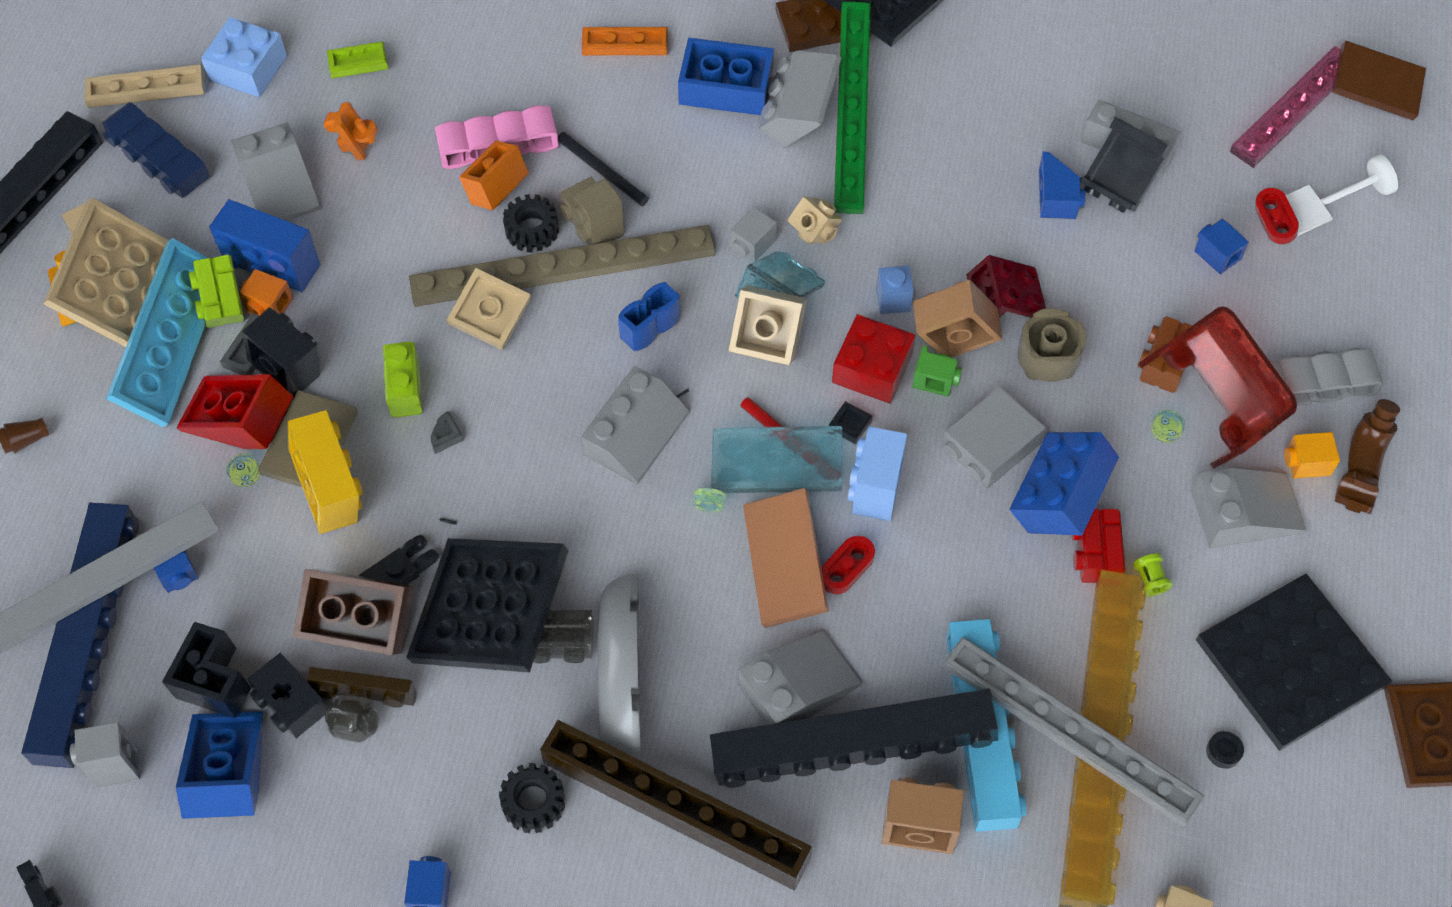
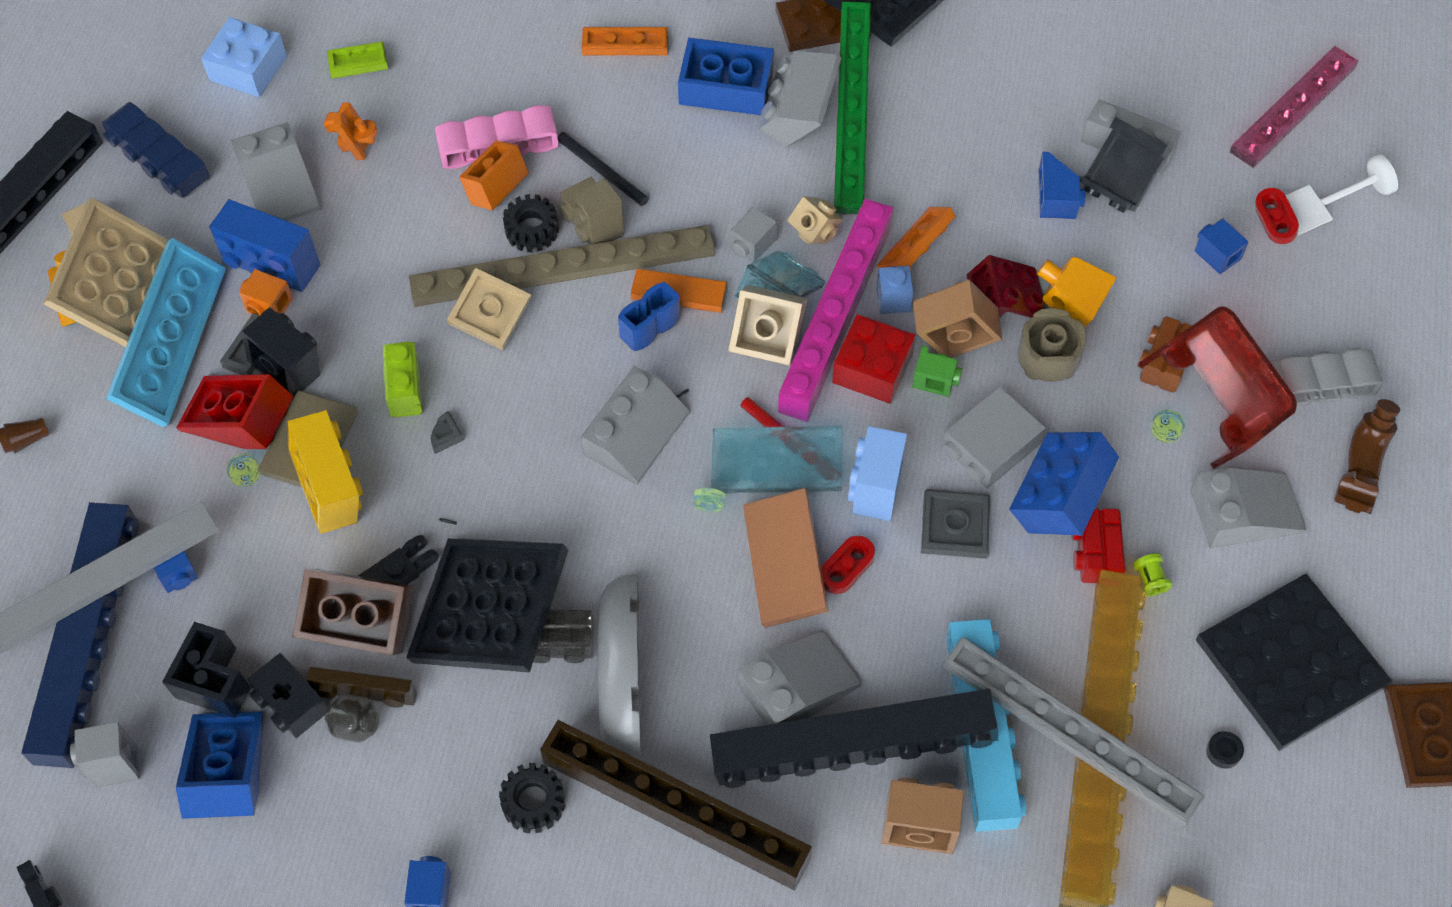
(144, 86): tan plate -> none
(217, 290): lime brick -> none
(693, 291): none -> orange tile
(835, 311): none -> dark pink brick
(853, 422): black tile -> none
(918, 237): none -> orange plate
(955, 524): none -> dark grey tile
(1076, 288): none -> light orange torso
(1312, 455): light orange brick -> none
(1379, 80): reddish brown tile -> none

